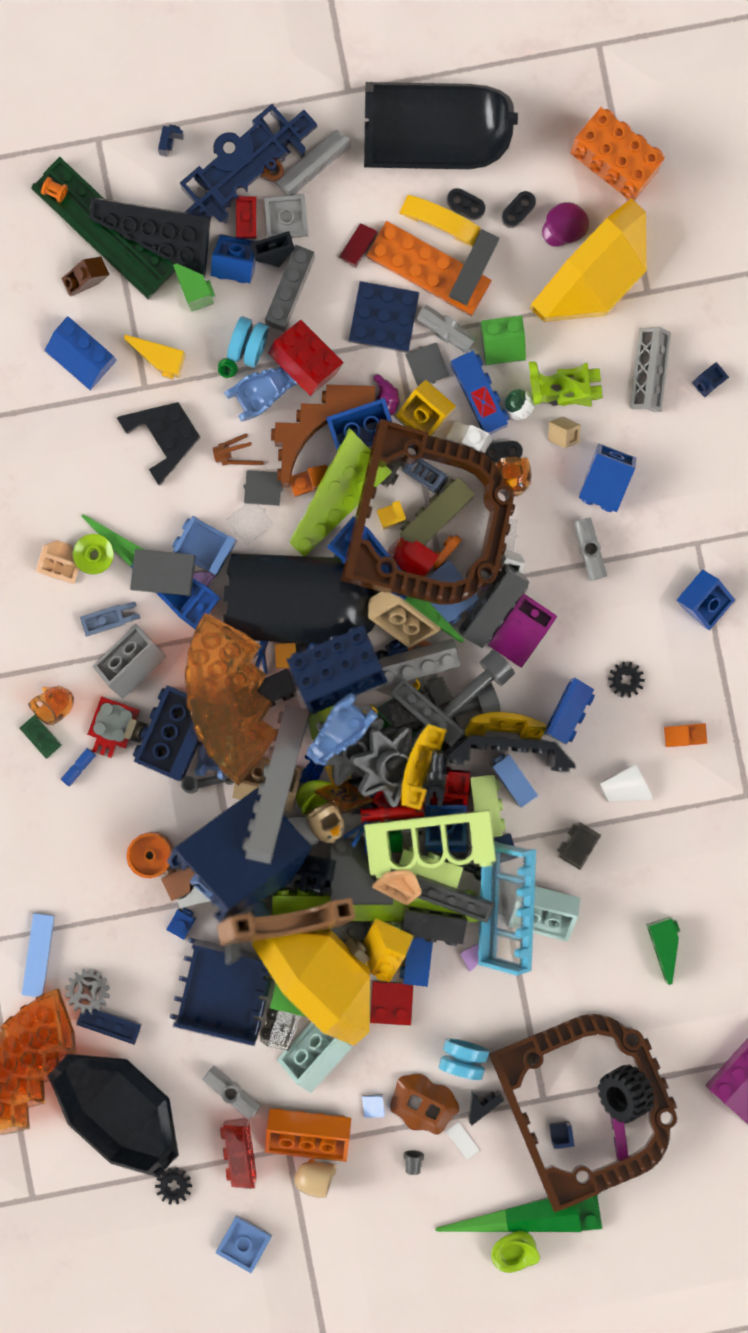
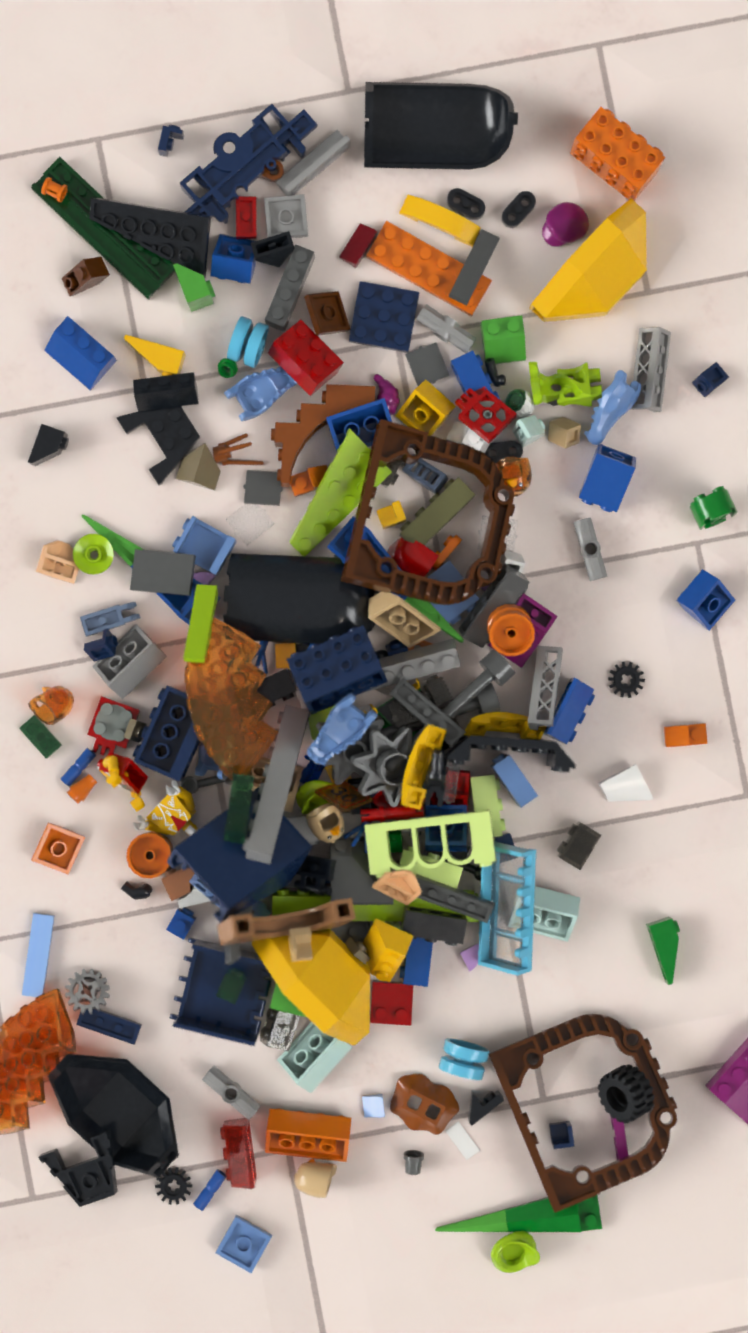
(48, 445): none -> black slope
(58, 848): none -> orange slope
(81, 789): none -> orange cone
(89, 1179): none -> black wing
(103, 647): none -> dark blue bracket
(126, 774): none -> torso
(137, 893): none -> black arm
(165, 391): none -> black brick
(171, 813): none -> yellow torso
(199, 468): none -> dark tan slope
(200, 623): none -> lime slope
(208, 1192): none -> blue piece
(232, 985): none -> clear green brick
(239, 808): none -> clear green arch
(300, 944): none -> tan panel
(327, 313): none -> reddish brown tile
(451, 783): none -> clear piece
(484, 414): none -> red piece
(492, 371): none -> black arm
(510, 630): none -> orange wheel
(528, 430): none -> light aqua slope
(538, 687): none -> light grey fence
(612, 406): none -> medium blue animal
(713, 508): none -> green brick

